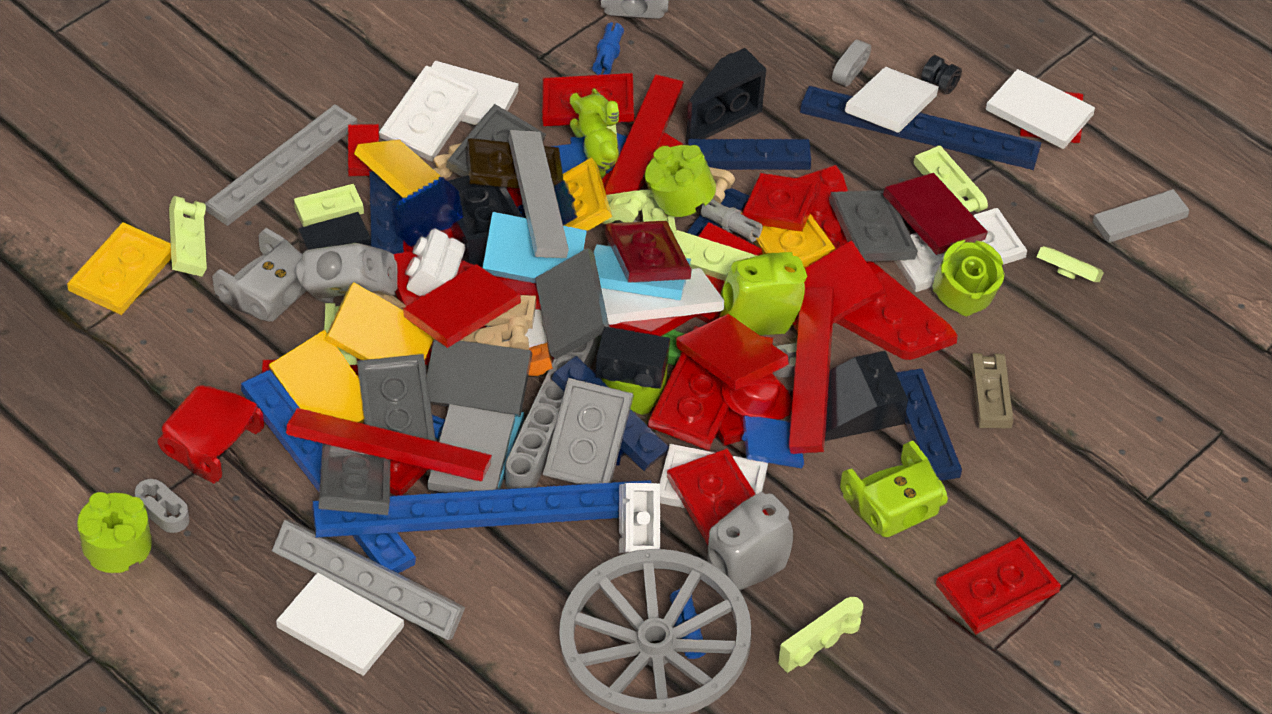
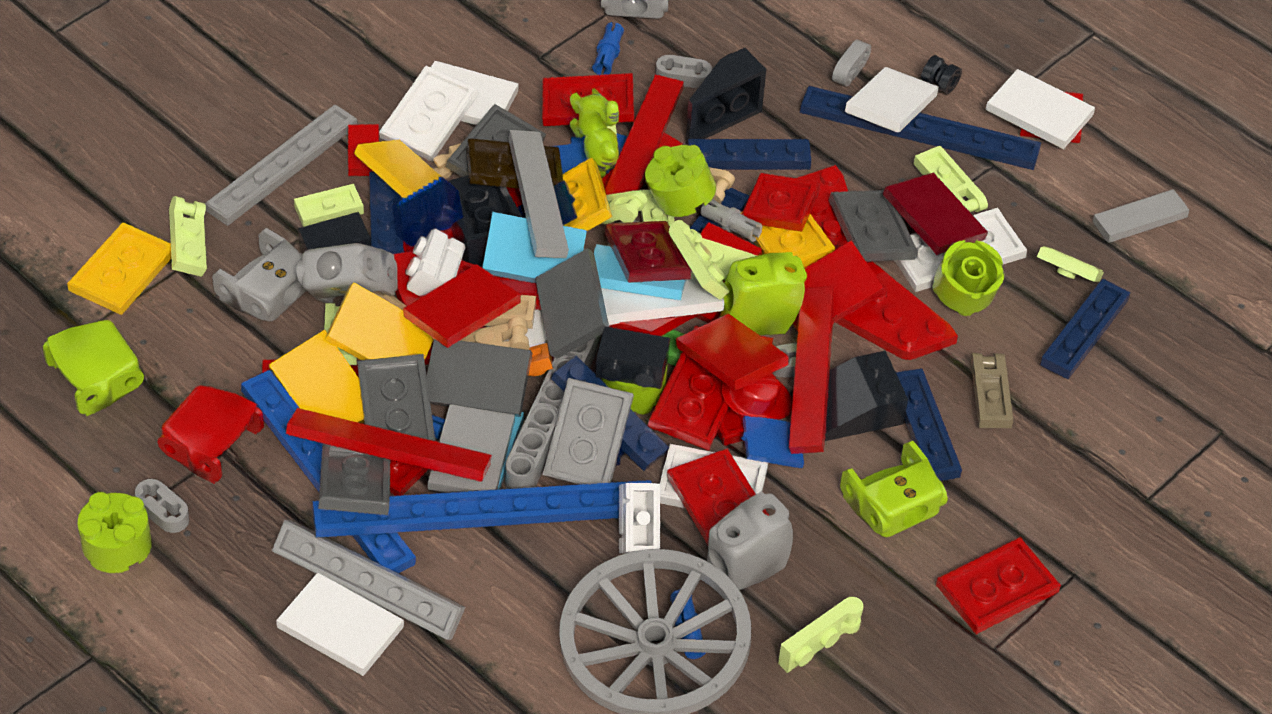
(95, 363): none -> lime piece
(683, 69): none -> light grey beam
(697, 257): none -> yellowish green plate
(1085, 329): none -> dark blue plate

